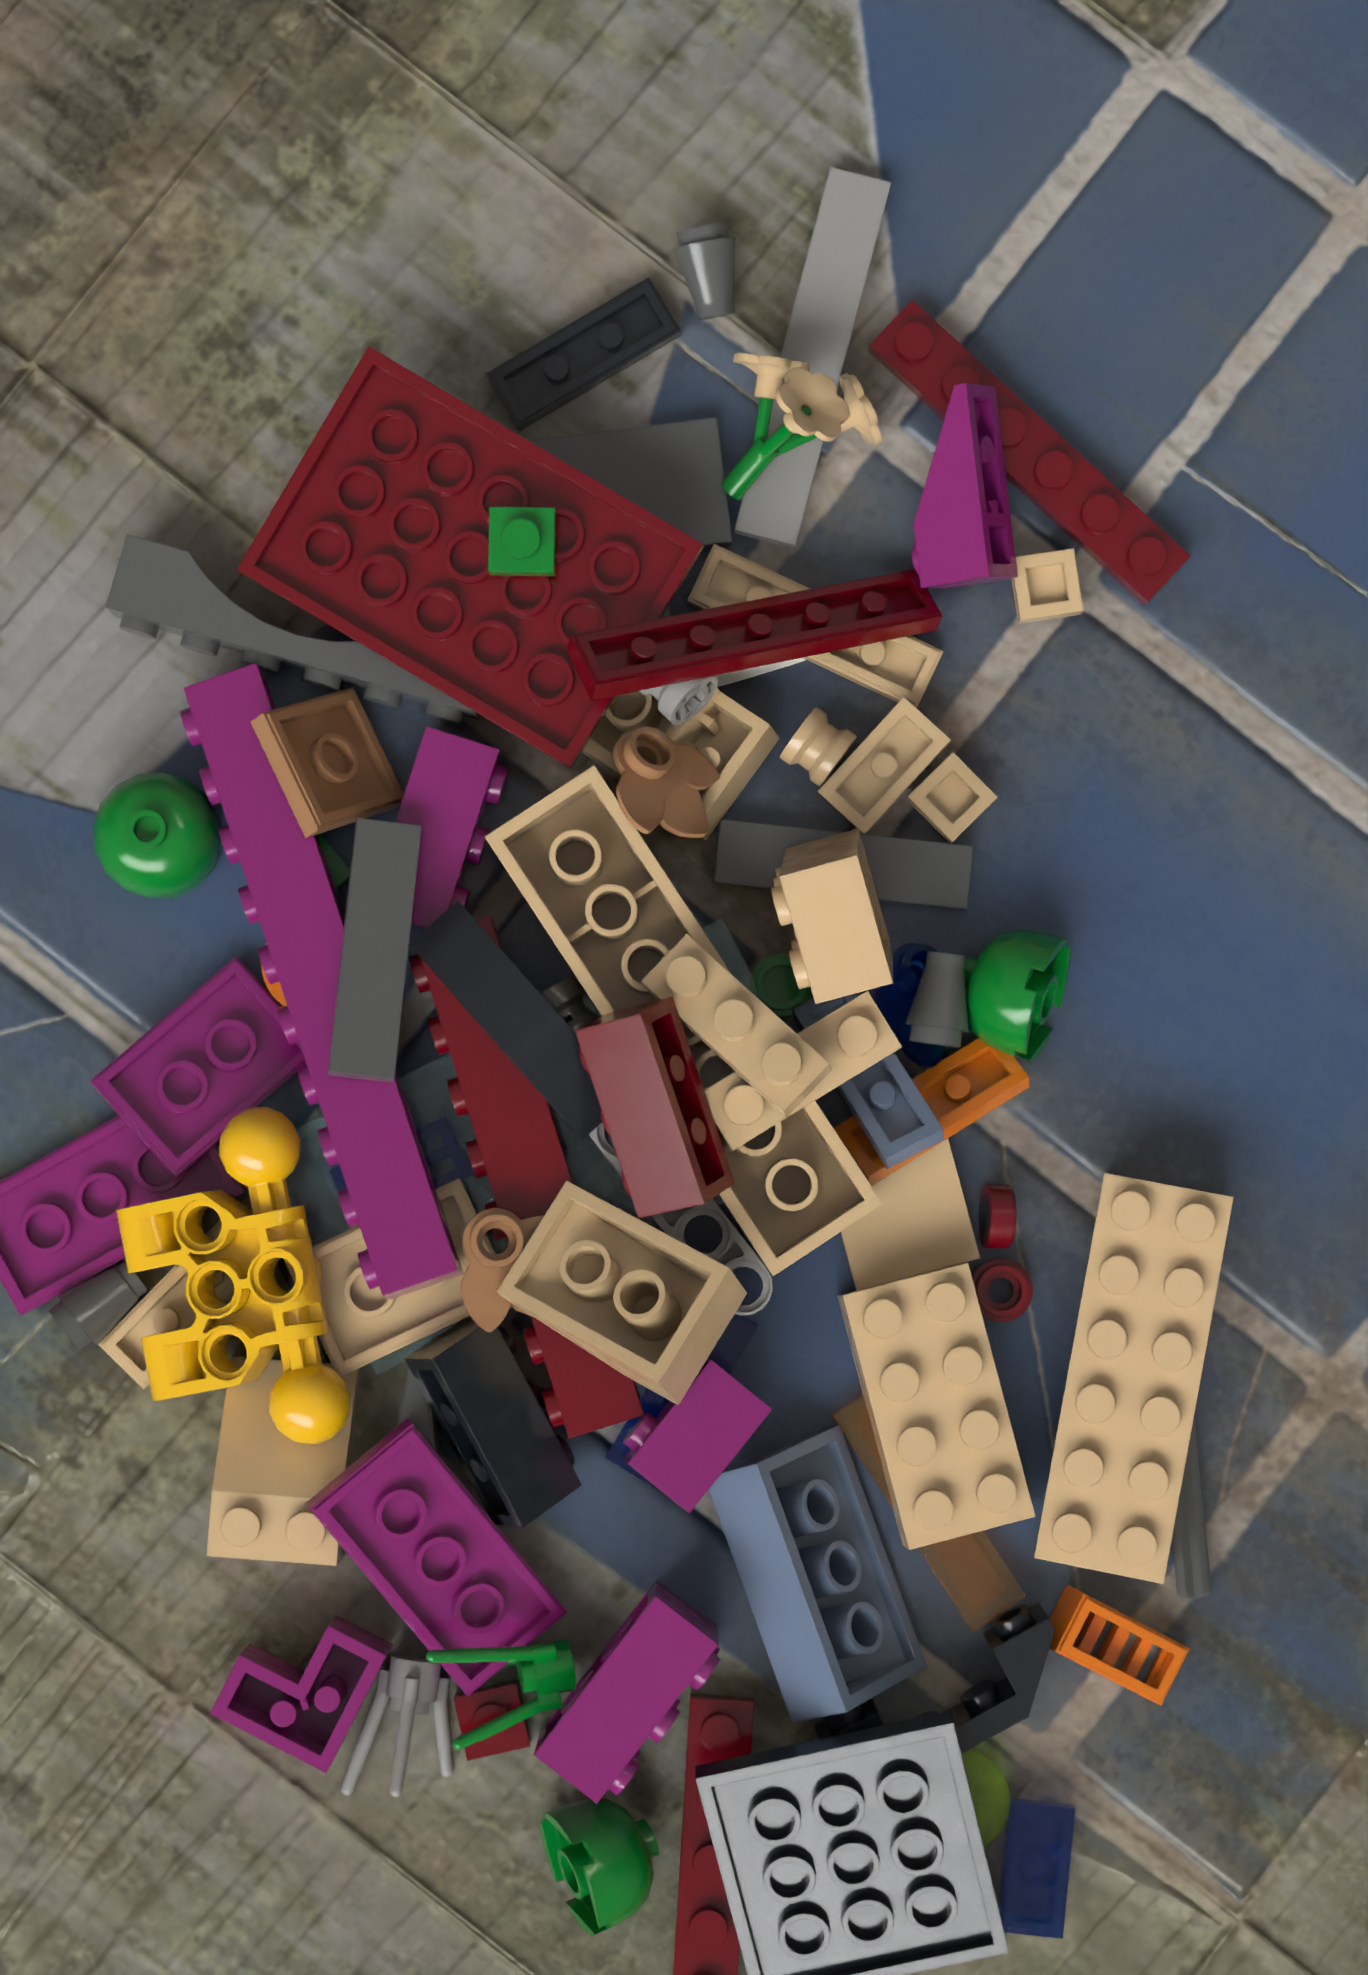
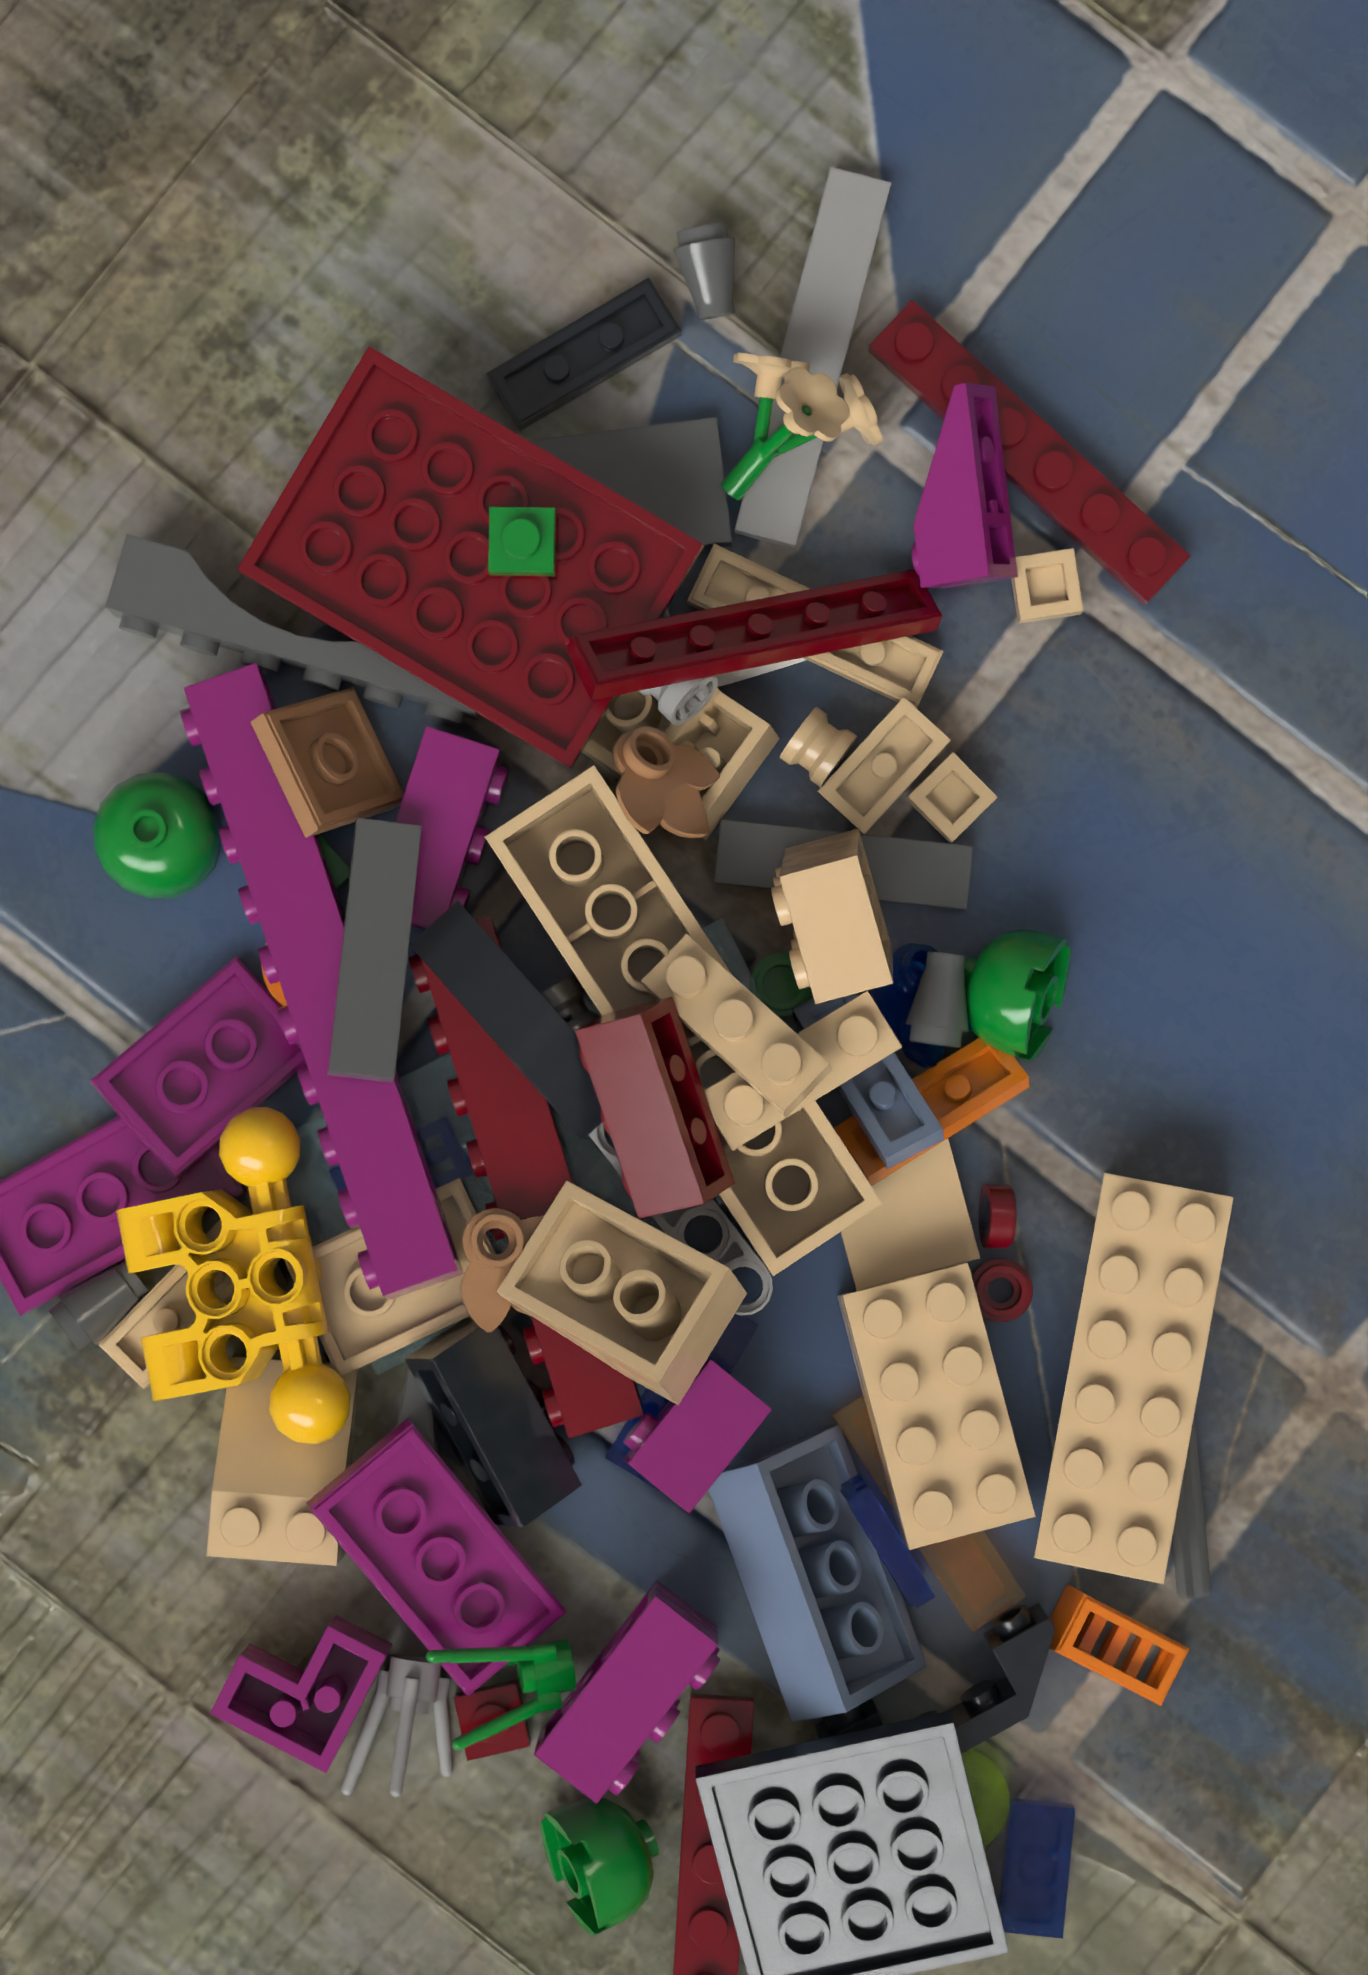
(886, 1541): none -> clear blue tile

